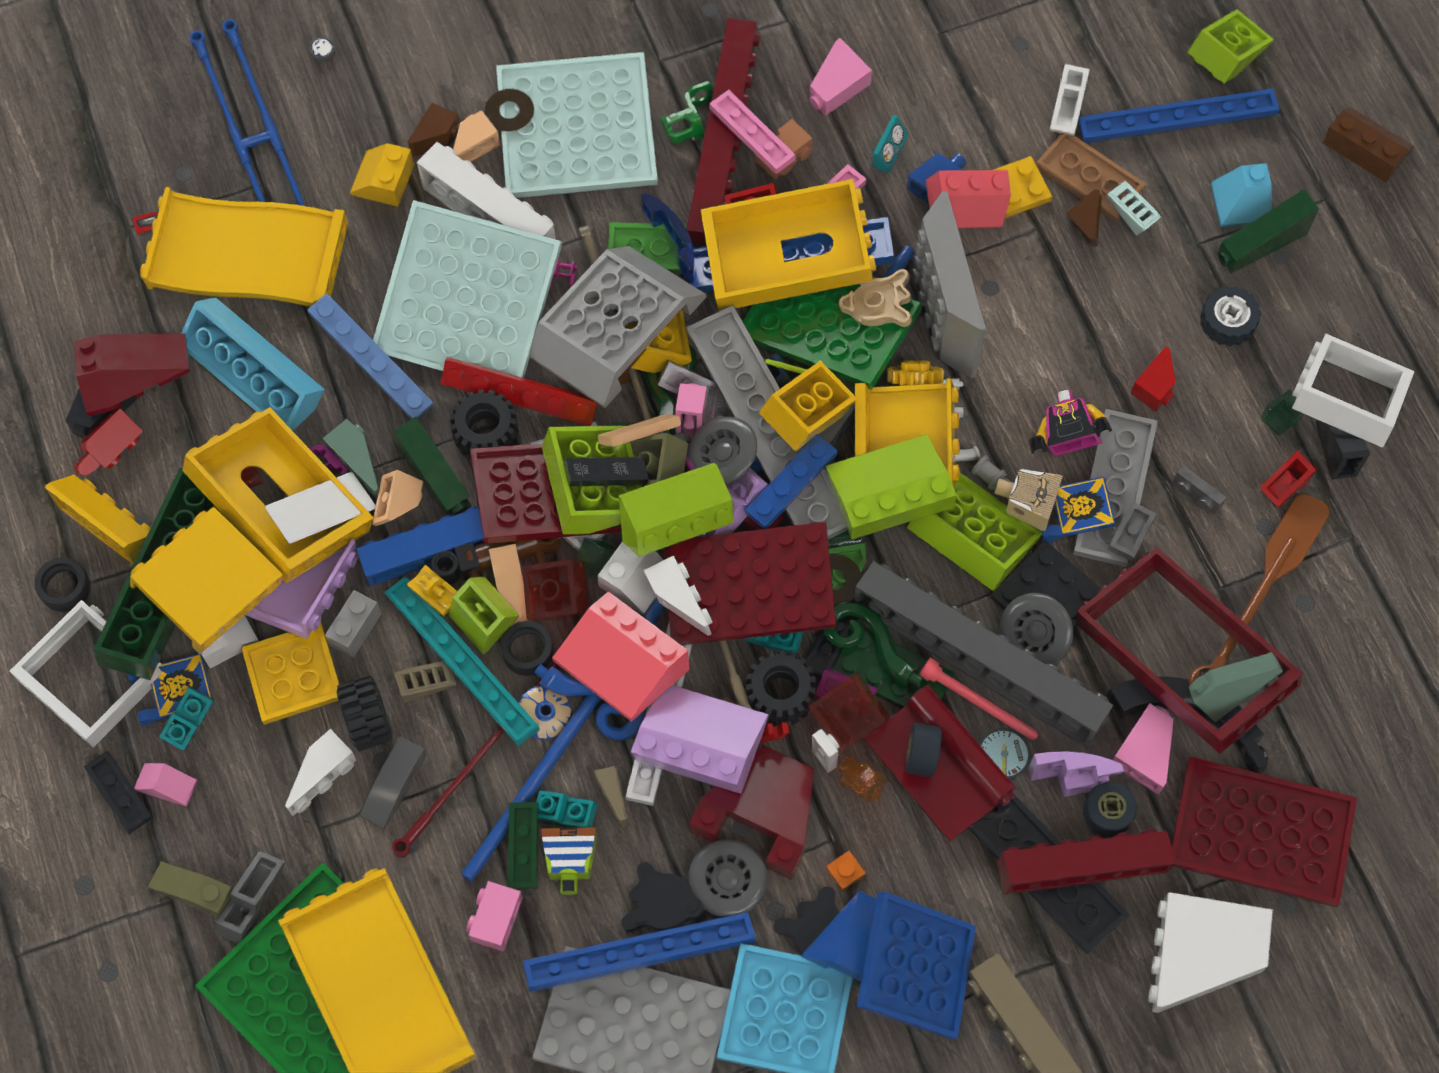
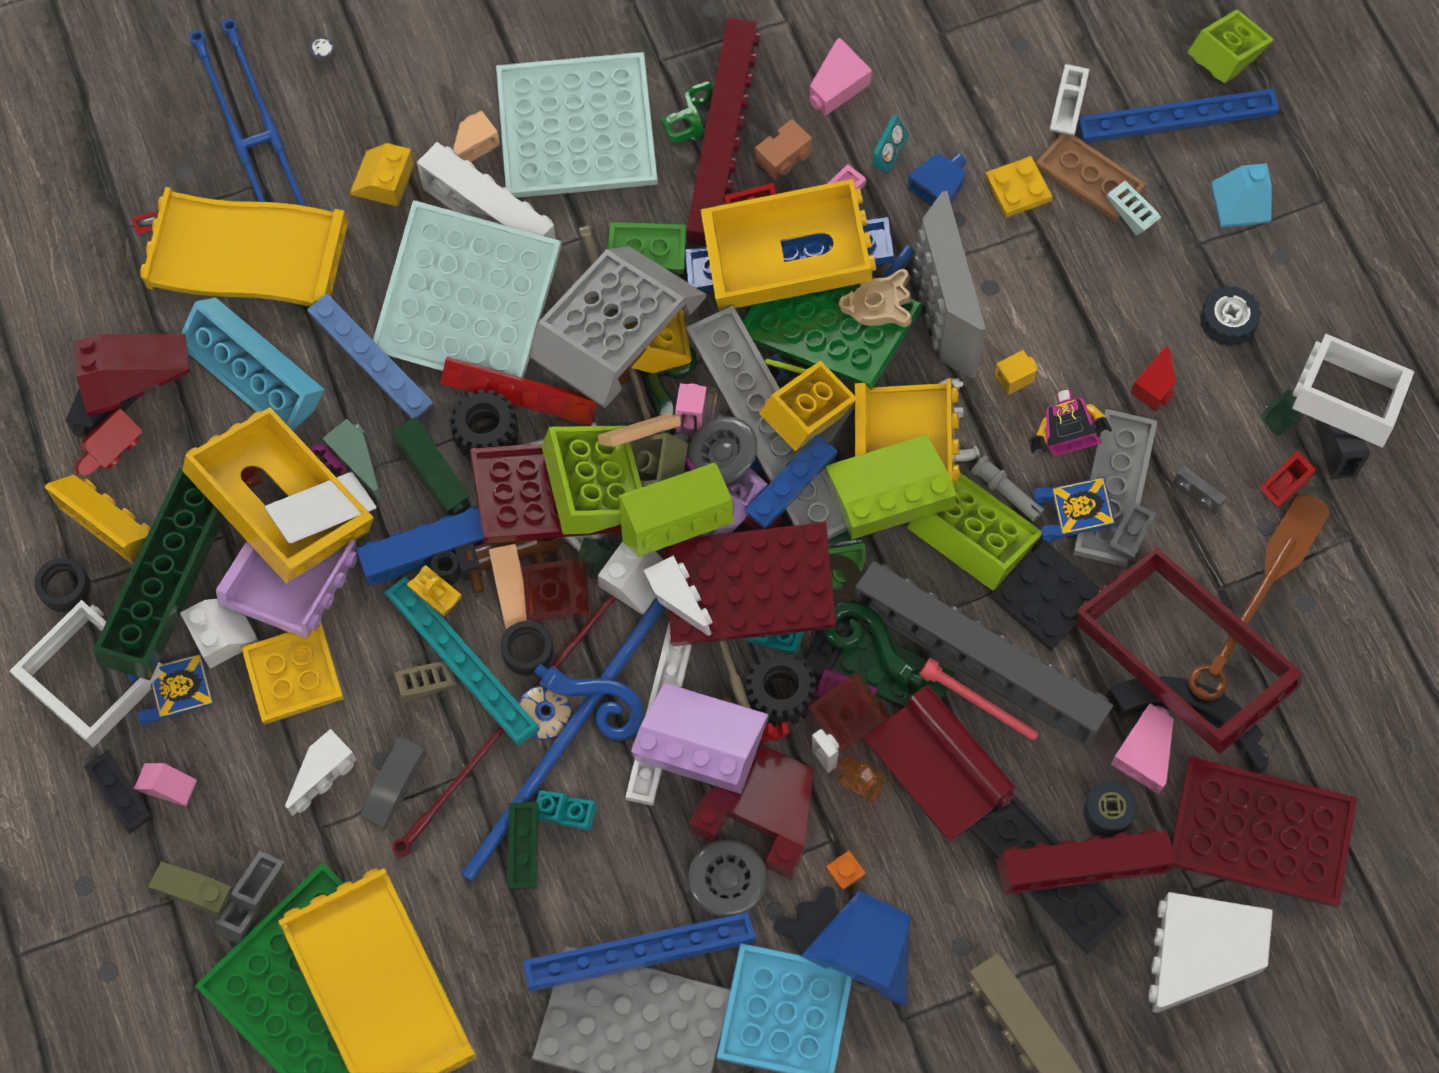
(186, 718): teal slope -> none
(206, 578): yellow panel -> none
(353, 624): light grey brick -> none
(364, 713): black tyre -> none
(396, 496): light nougat slope -> none
(436, 126): reddish brown slope -> none
(481, 613): lime slope -> none
(494, 916): bright pink brick -> none
(525, 114): dark brown piece -> none
(569, 855): torso -> none
(571, 276): dark pink piece -> none
(606, 471): black tile -> none
(610, 787): dark tan slope -> none
(622, 656): coral slope -> none
(658, 214): clear blue slope -> none
(662, 901): black tile -> none
(674, 374): flat silver plate -> none
(752, 131): bright pink plate -> none
(915, 373): yellow gear -> none
(916, 966): blue plate -> none
(923, 750): black wheel -> none
(976, 196): coral slope -> none
(1007, 750): clear light blue sticker -> none
(1015, 372): none -> yellow brick
(1030, 496): tan torso -> none
(1038, 628): dark grey wheel -> none
(1075, 770): lavender slope -> none
(1086, 216): reddish brown slope -> none
(1230, 685): sand green slope -> none
(1269, 232): dark green slope -> none
(1367, 143): reddish brown slope -> none

